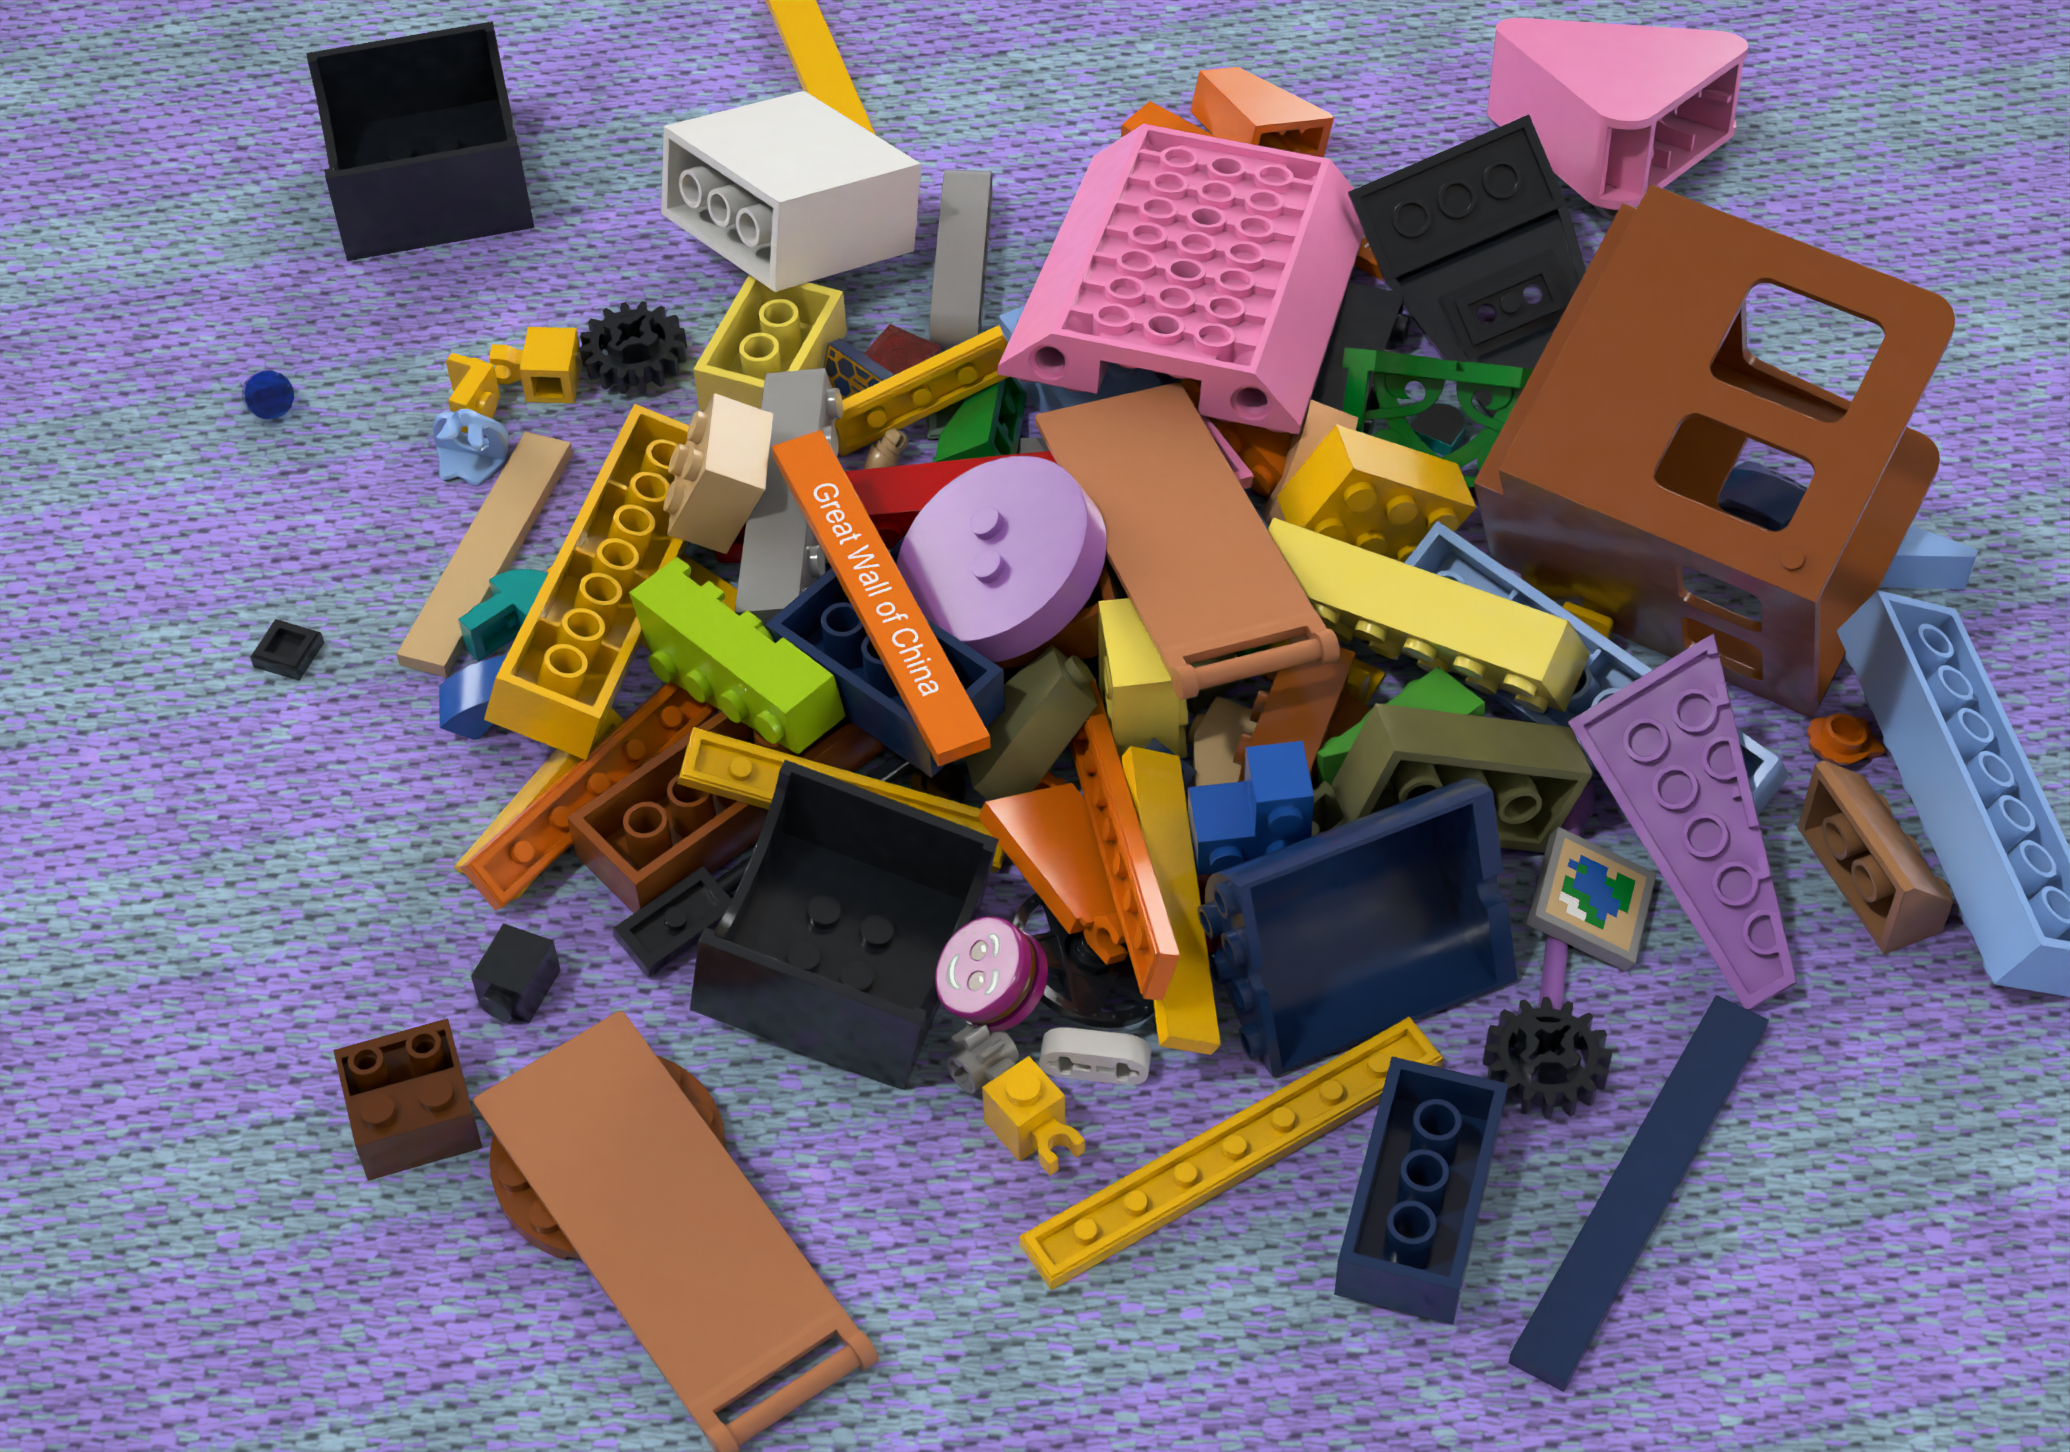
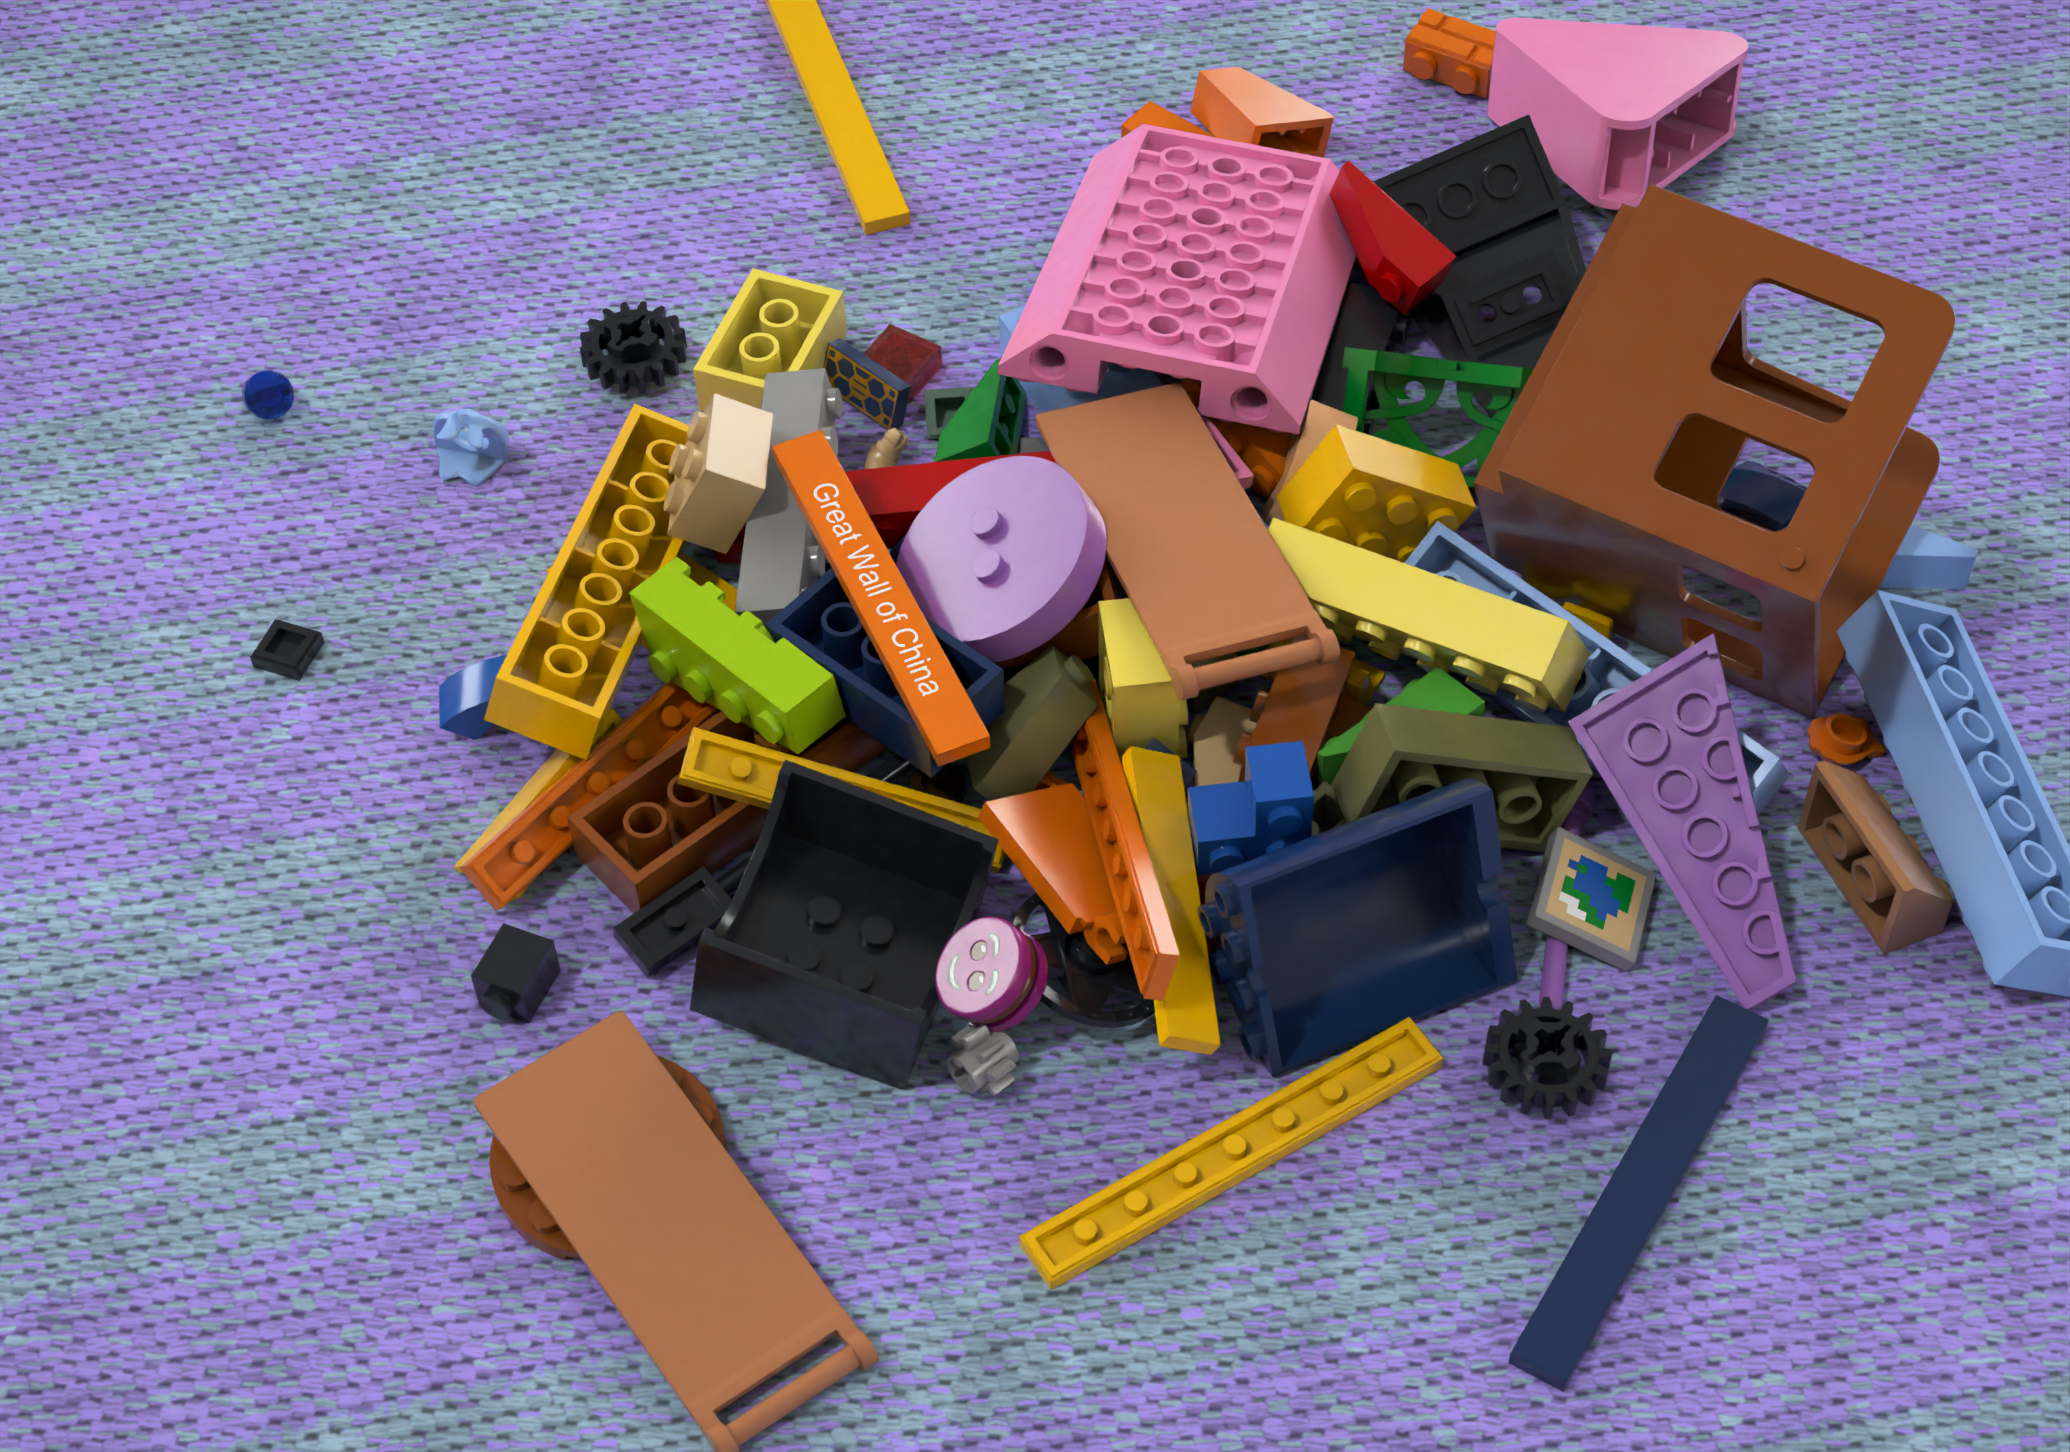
(407, 1099): reddish brown slope -> none
(419, 141): black container -> none
(473, 385): yellow bracket -> none
(485, 552): tan tile -> none
(501, 617): teal brick -> none
(546, 365): yellow brick -> none
(789, 189): white brick -> none
(921, 390): yellow tile -> none
(961, 257): light grey beam -> none
(1029, 1114): yellow brick -> none
(1095, 1056): white beam -> none
(1392, 247): none -> red slope
(1421, 1190): dark blue brick -> none
(1440, 428): black tile -> none
(1450, 53): none -> orange brick

